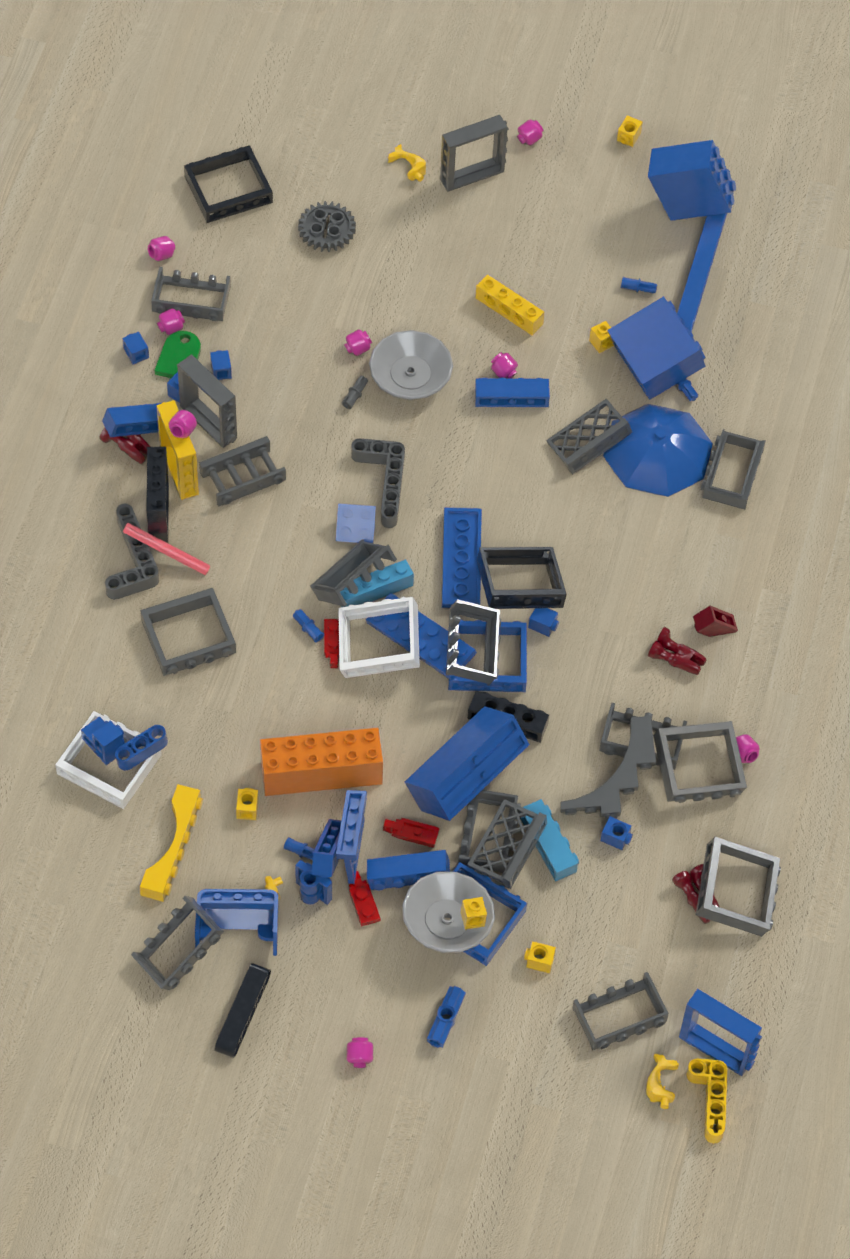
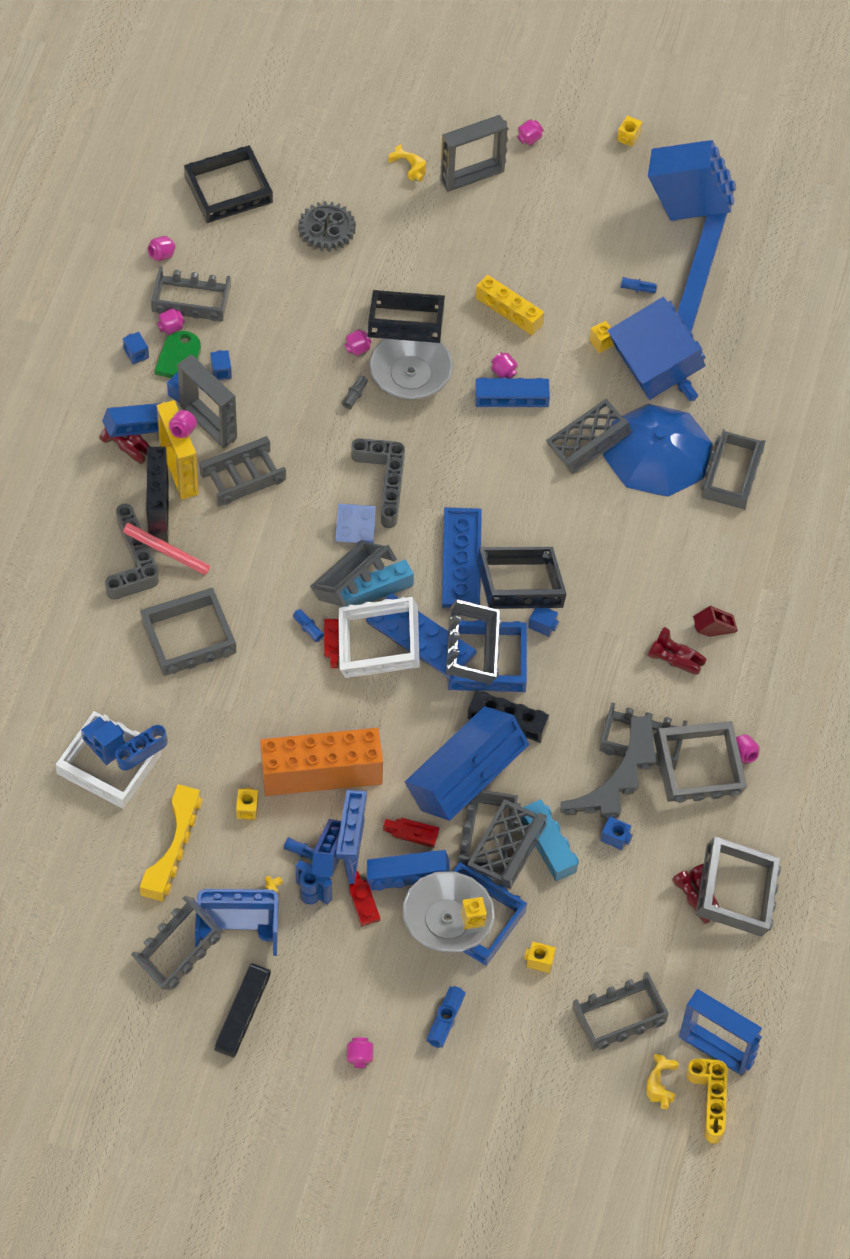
(406, 329): none -> black window

